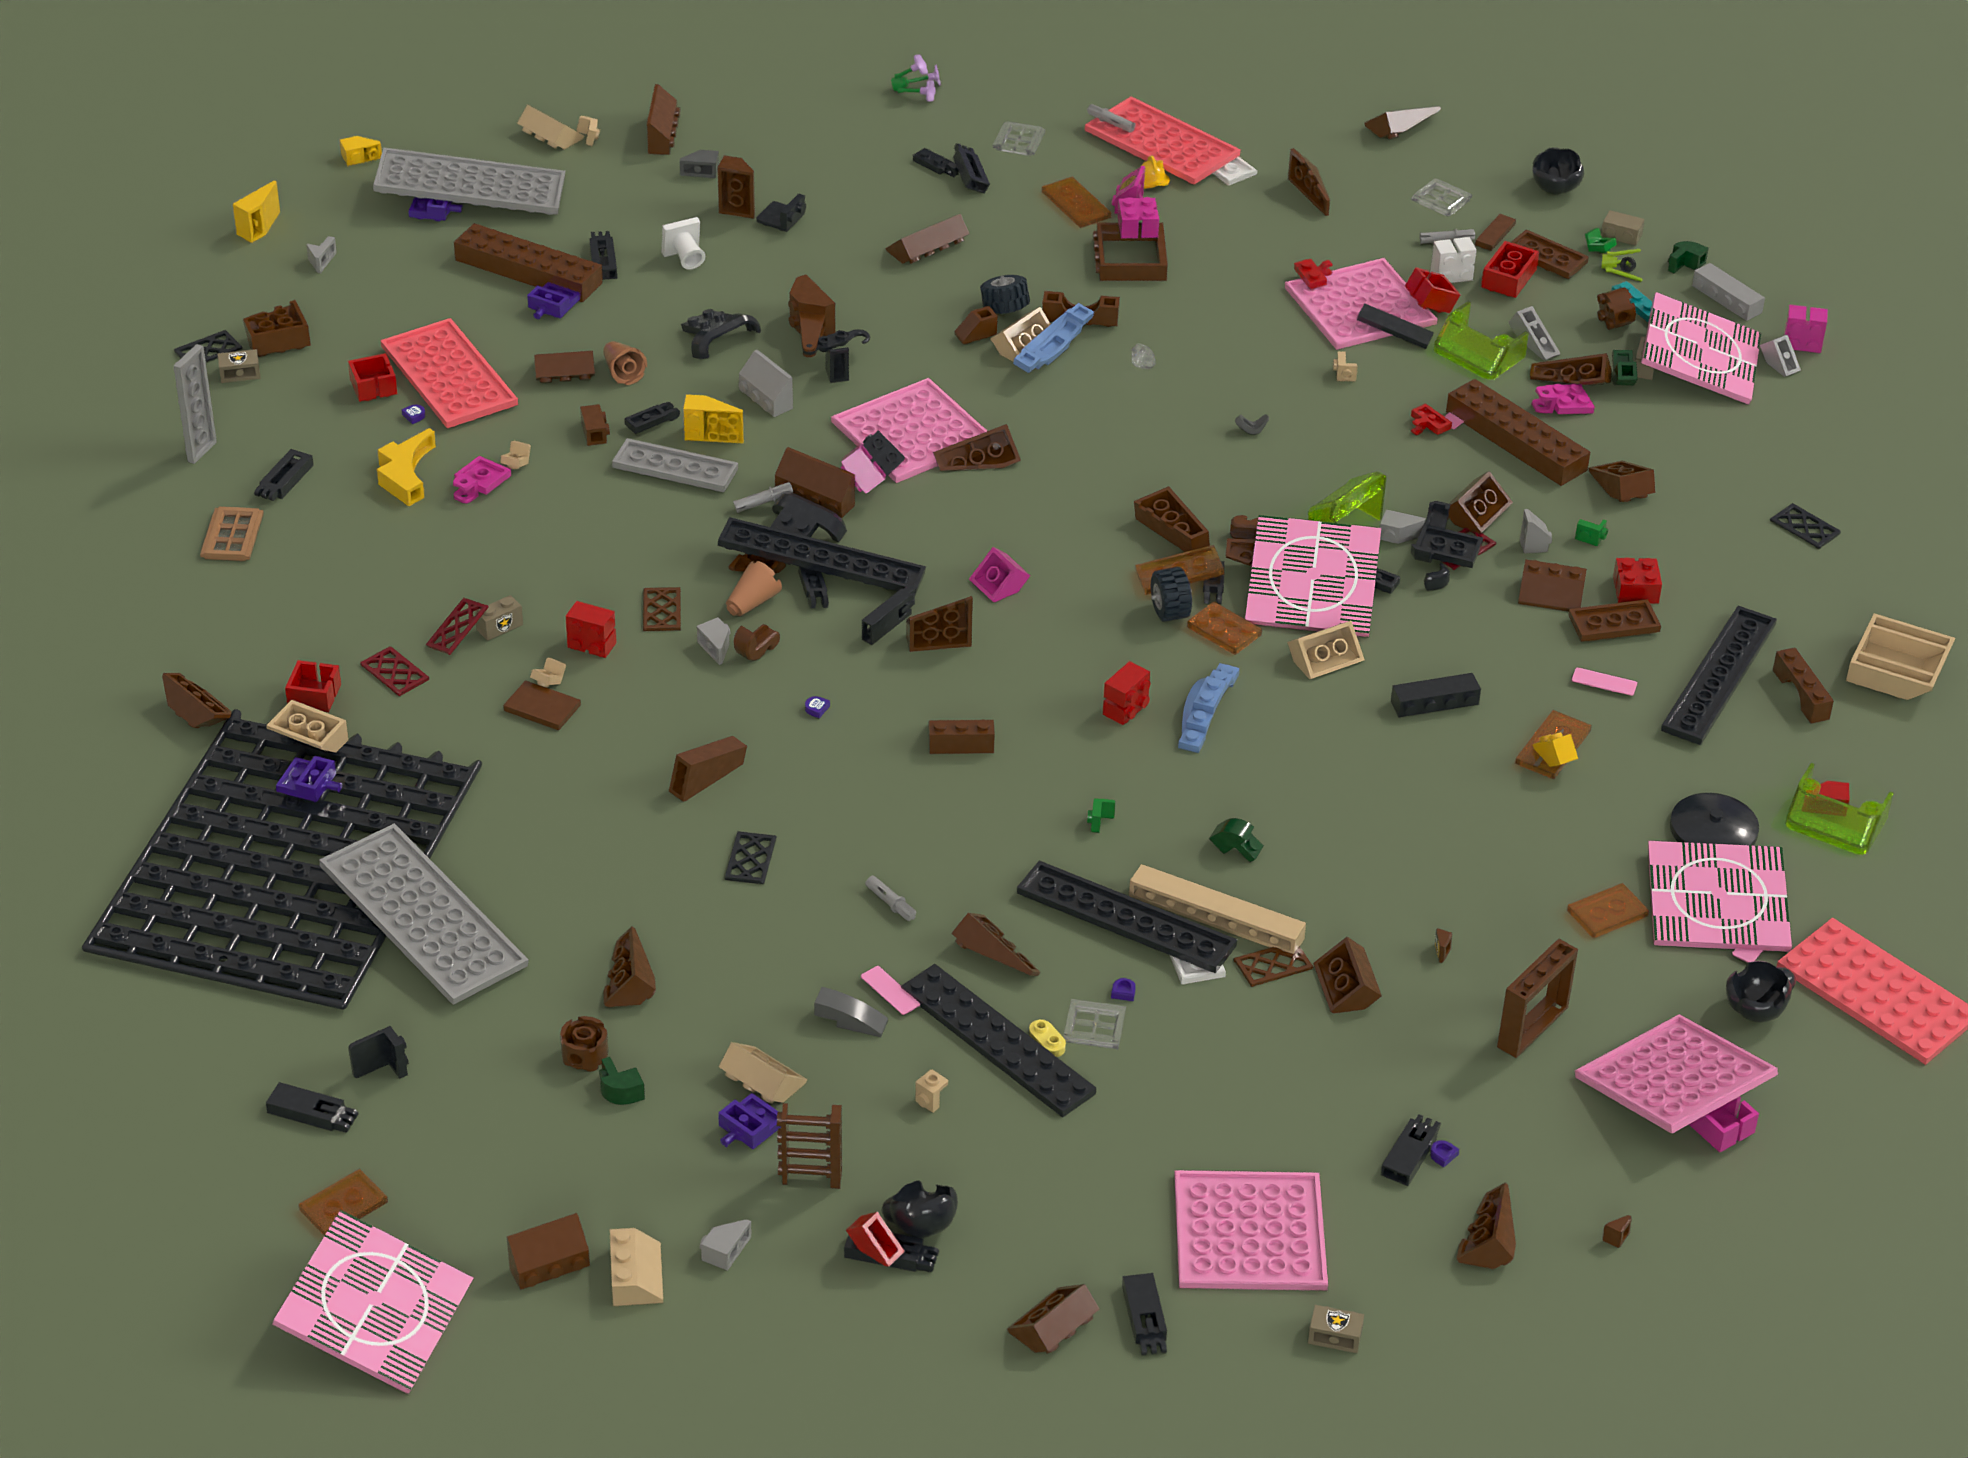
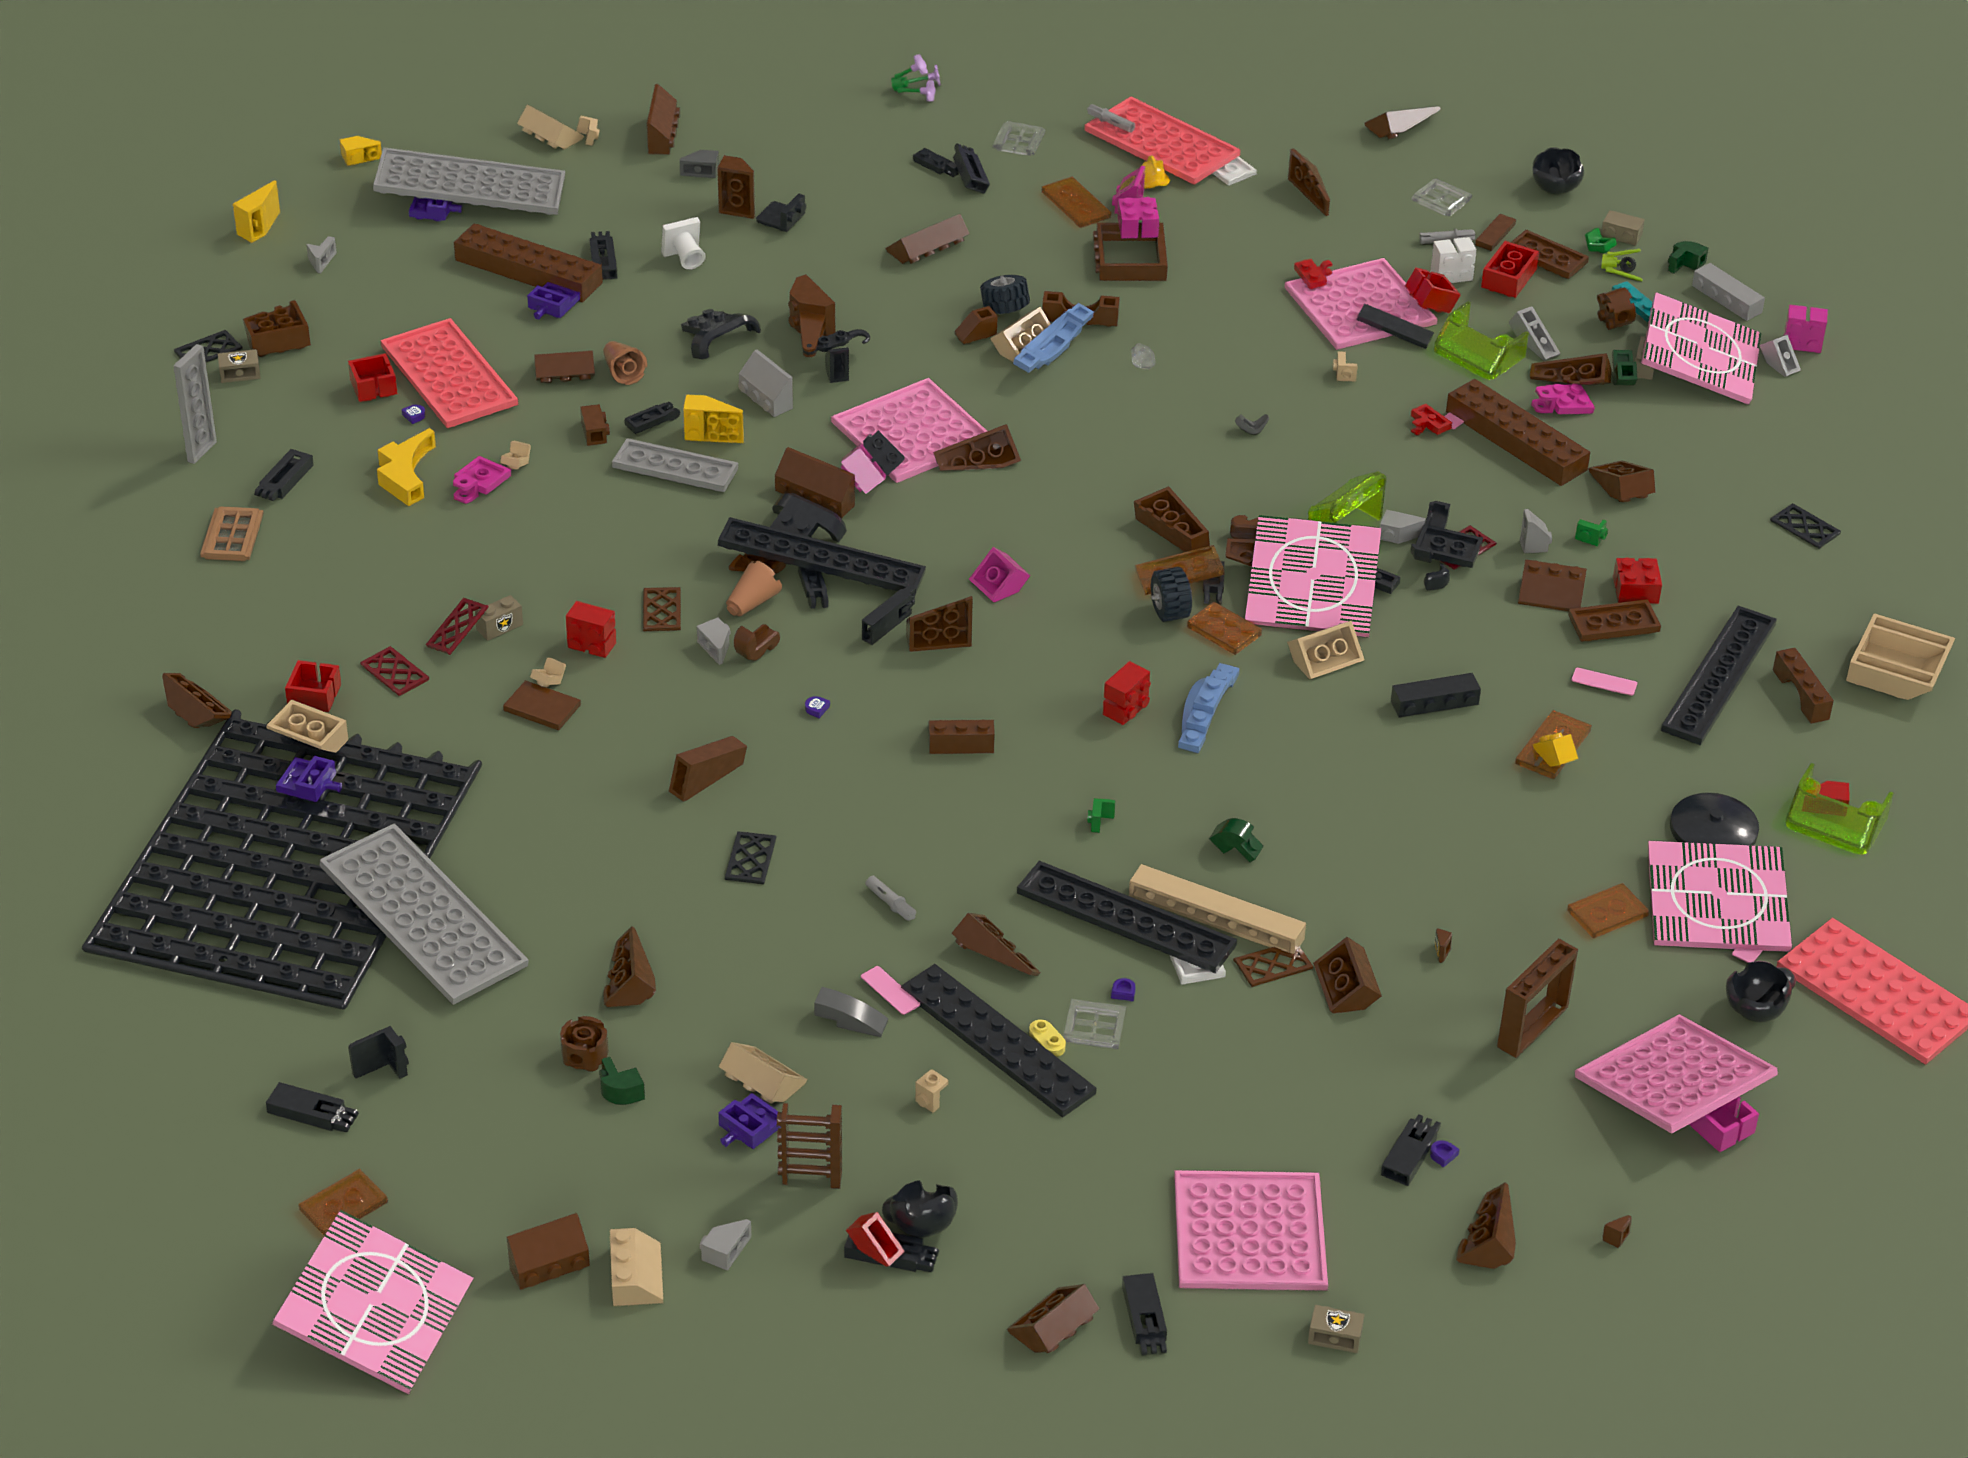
(762, 497): light grey axle -> none
(1479, 504): reddish brown slope -> none

